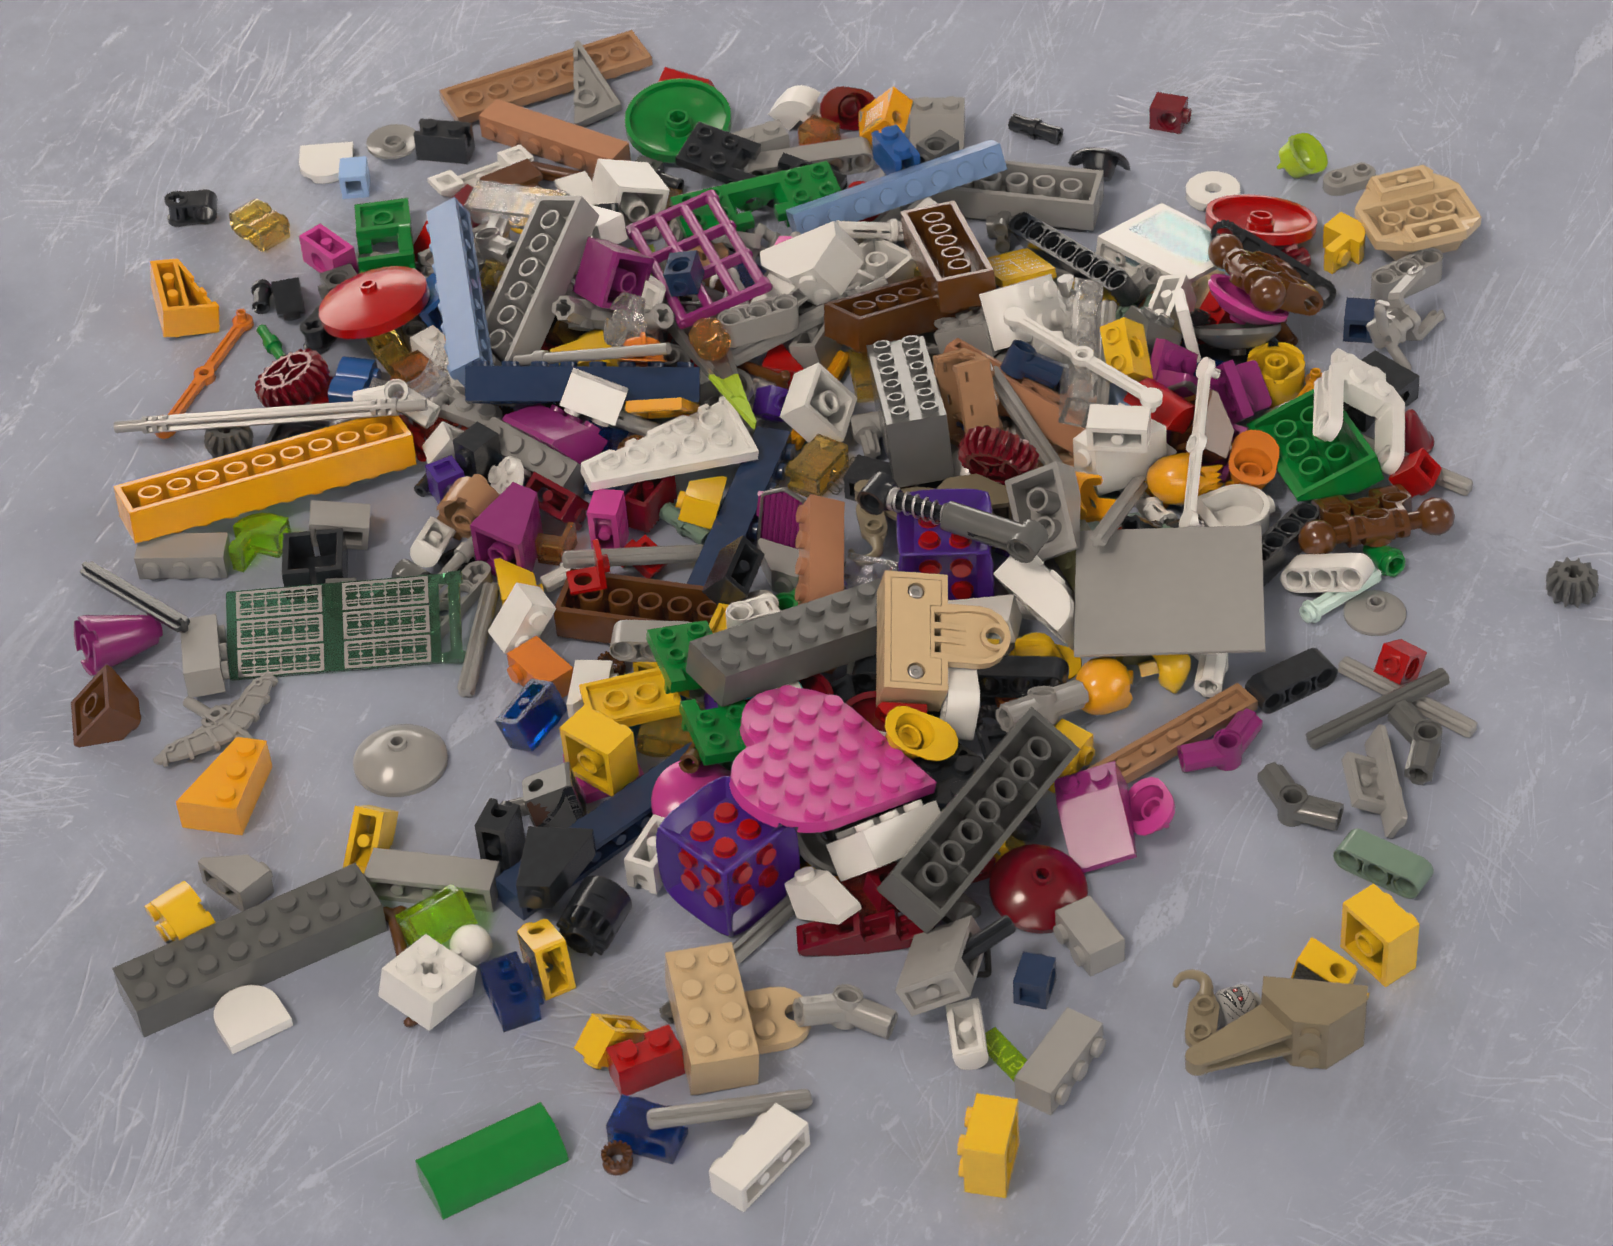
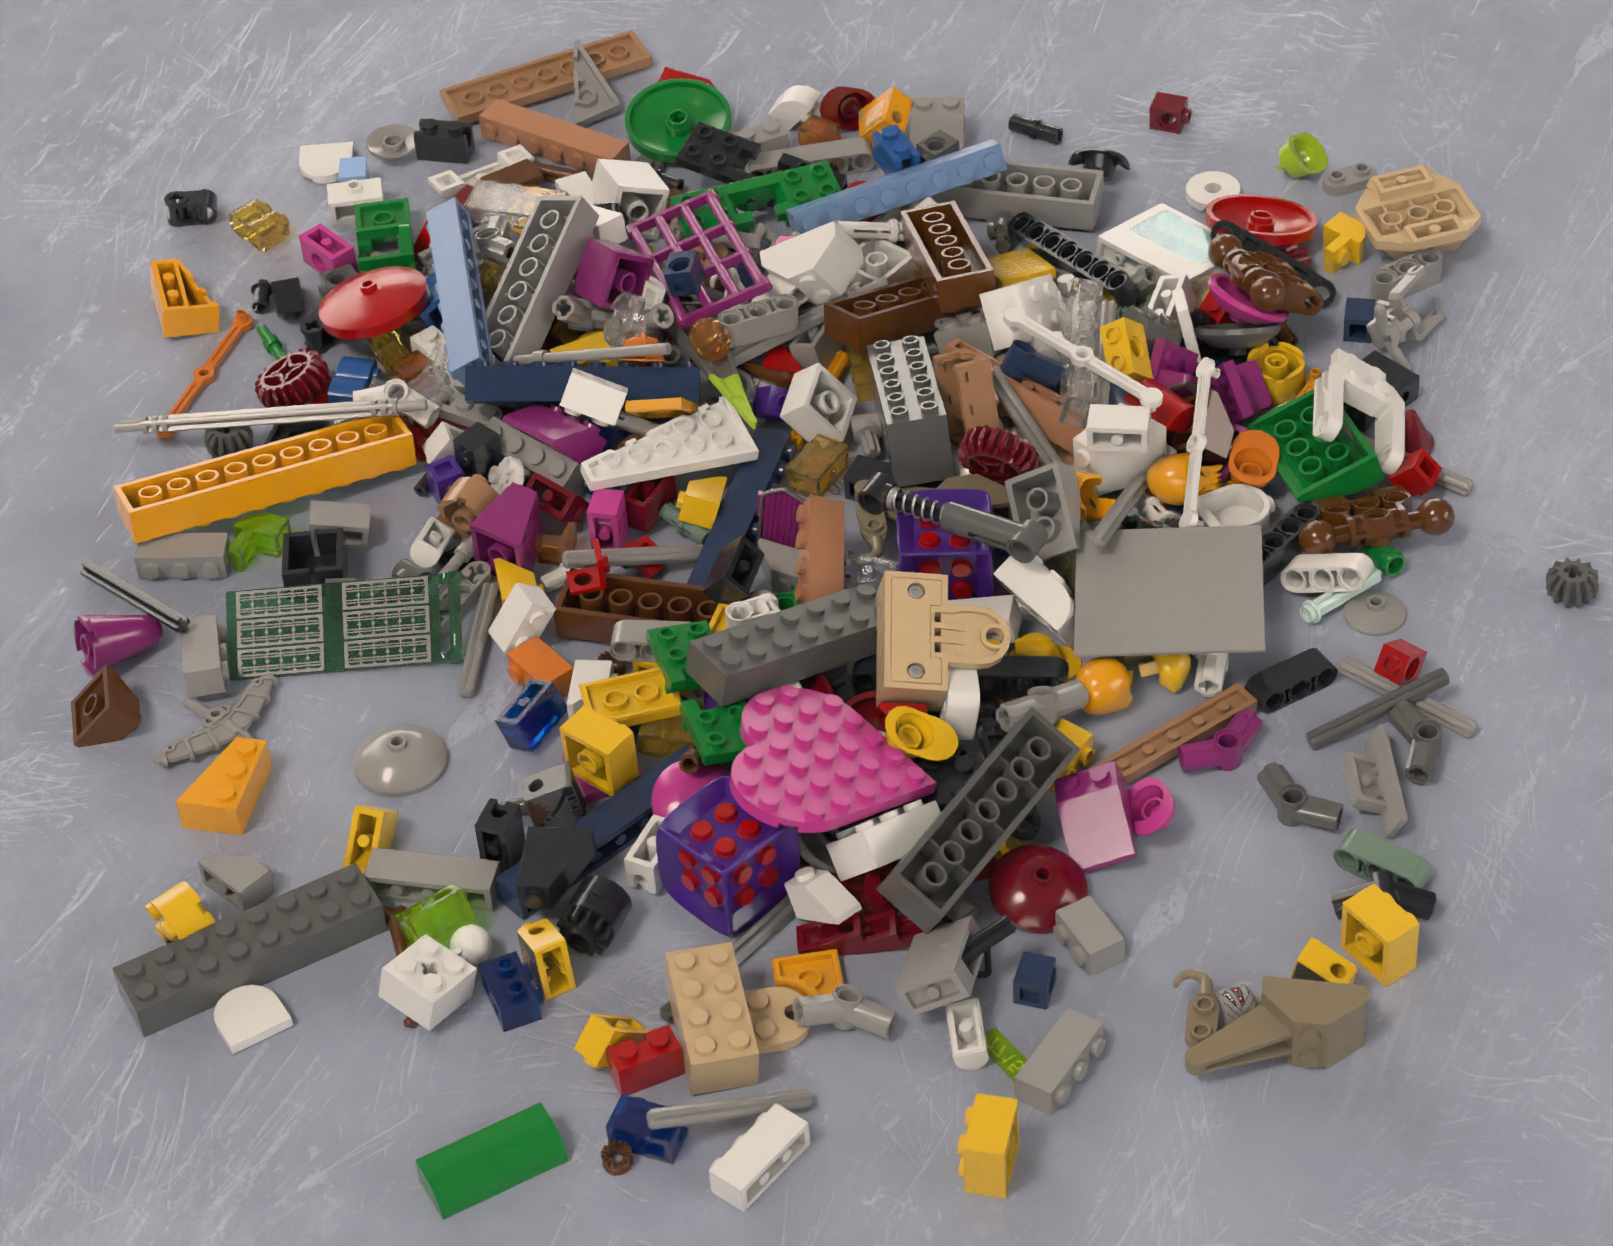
(345, 195): none -> white brick
(809, 972): none -> light orange tile
(1410, 898): none -> black piece

